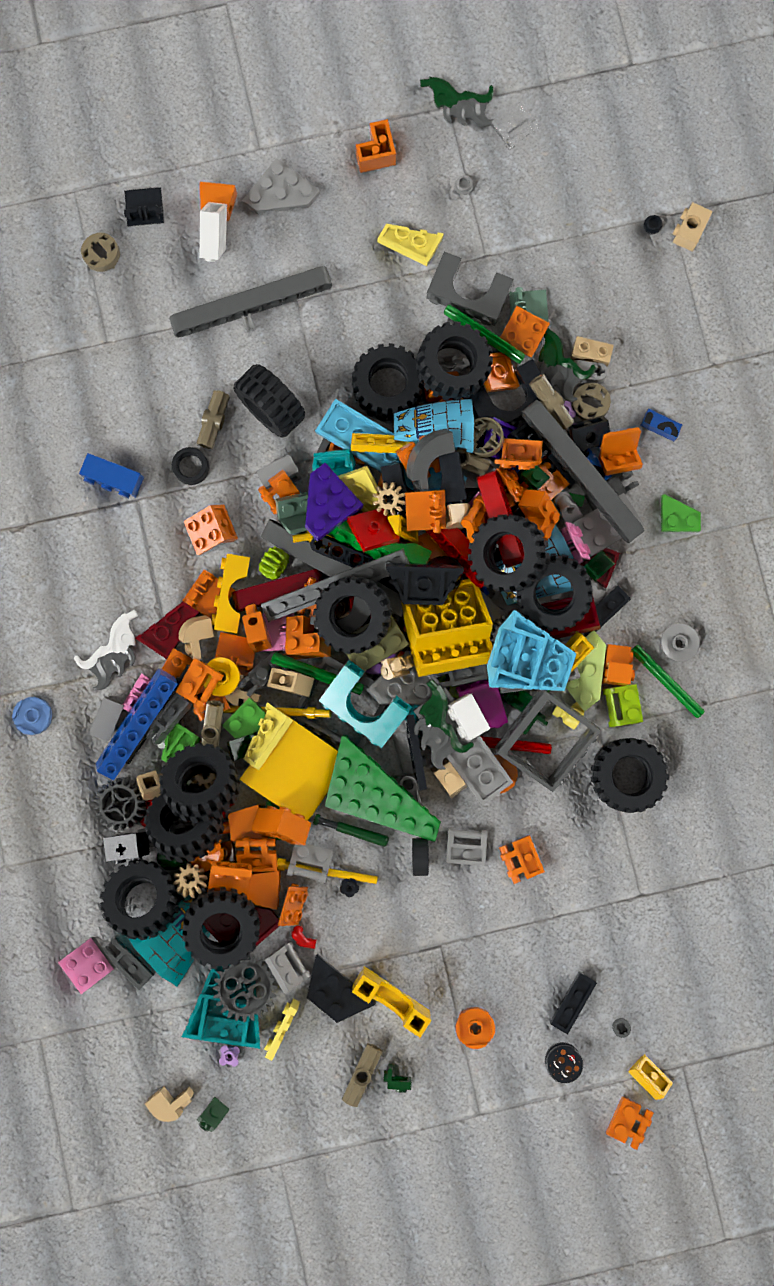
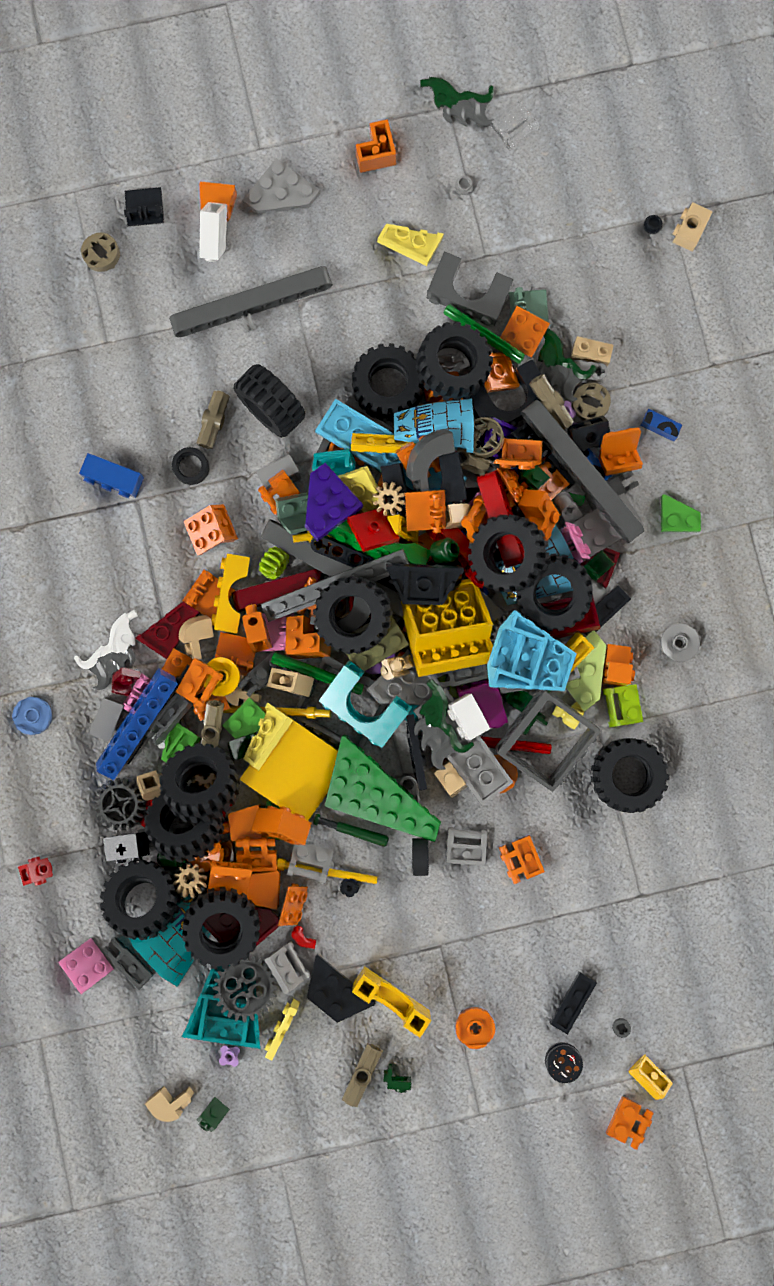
(35, 871): none -> red brick
(123, 680): none -> dark red bracket
(444, 551): none -> dark green head
(667, 681): green axle -> none

